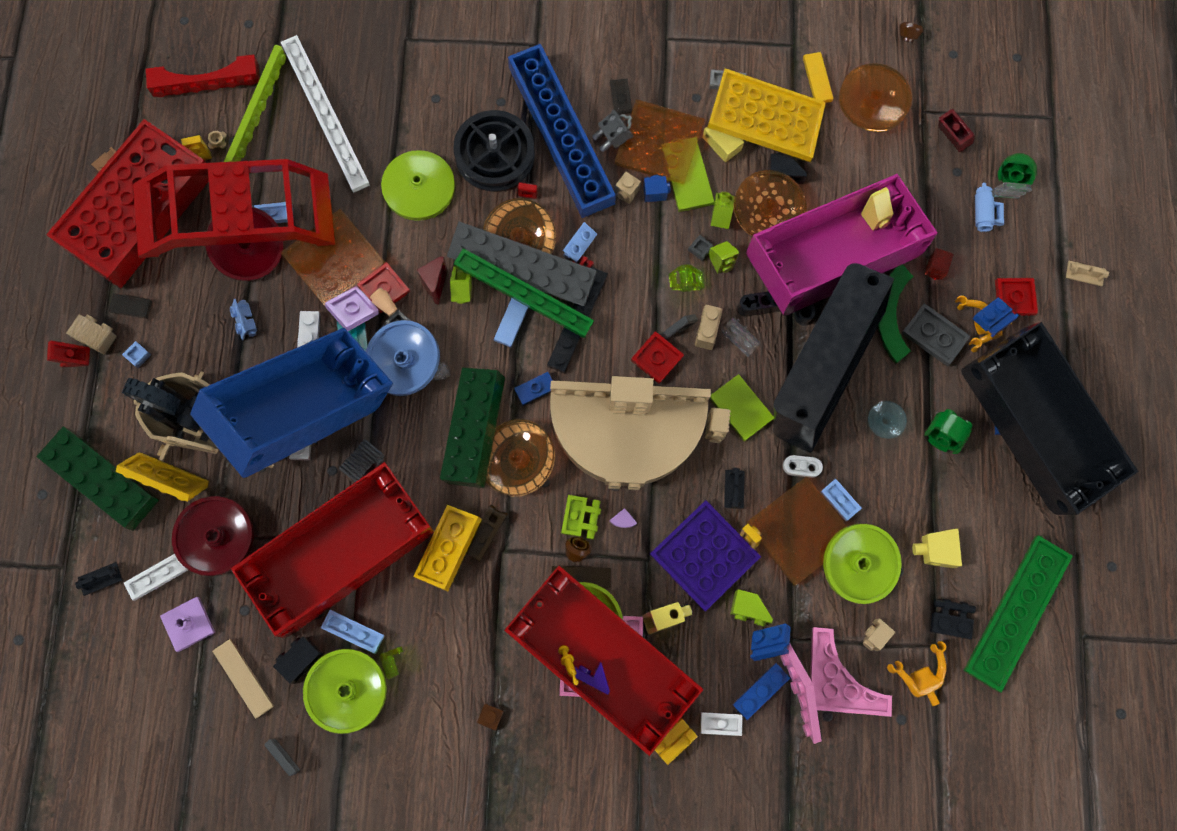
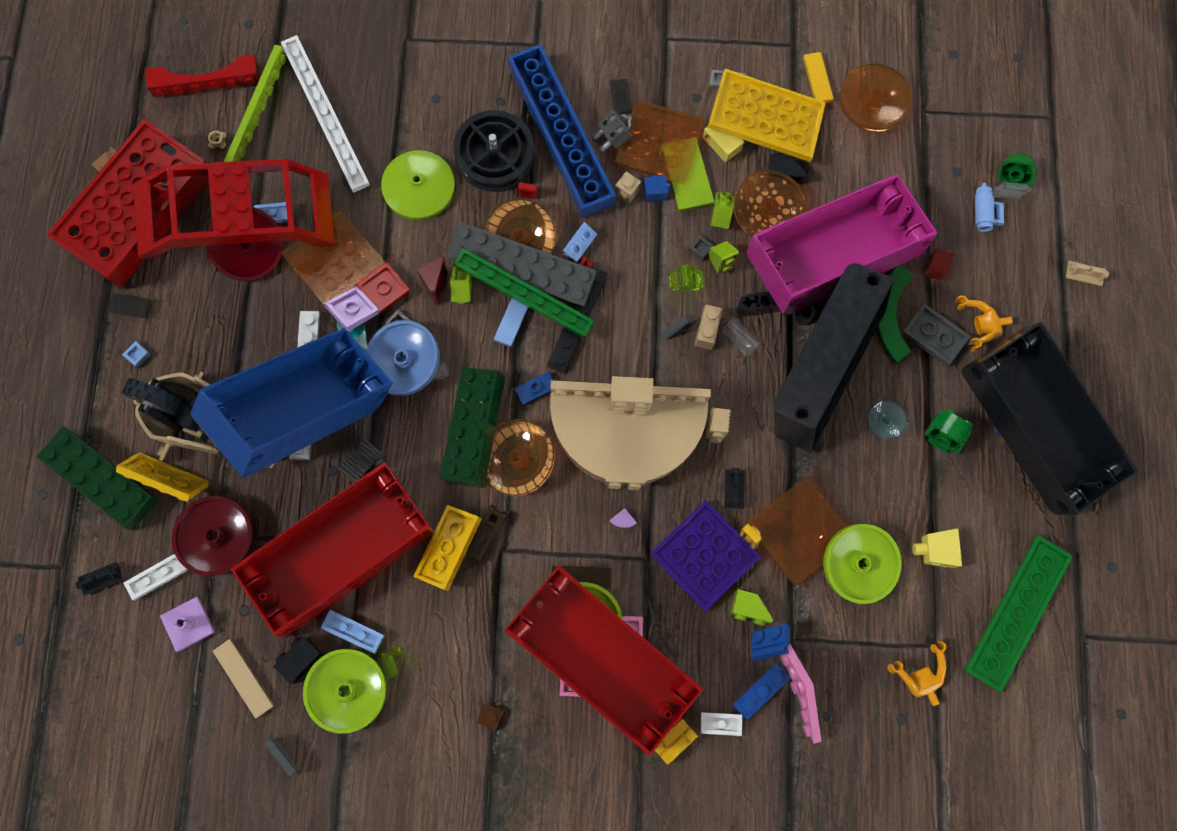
(68, 354): red slope -> none
(92, 334): tan brick -> none
(197, 146): yellow plate -> none
(240, 312): light blue hinge -> none
(383, 301): light nougat cone -> none
(567, 660): yellow piece -> none
(574, 517): lime plate -> none
(577, 549): reddish brown cone -> none
(596, 680): dark purple slope -> none
(657, 357): red plate -> none
(660, 618): light yellow torso -> none
(746, 409): lime tile -> none
(801, 466): white plate -> none
(833, 684): bright pink plate -> none
(840, 500): light blue plate -> none
(877, 635): tan brick -> none
(878, 209): light yellow slope -> none
(910, 31): reddish brown cone -> none
(950, 625): black plate -> none
(956, 130): dark red brick -> none
(995, 317): blue plate -> none
(1018, 294): red plate -> none

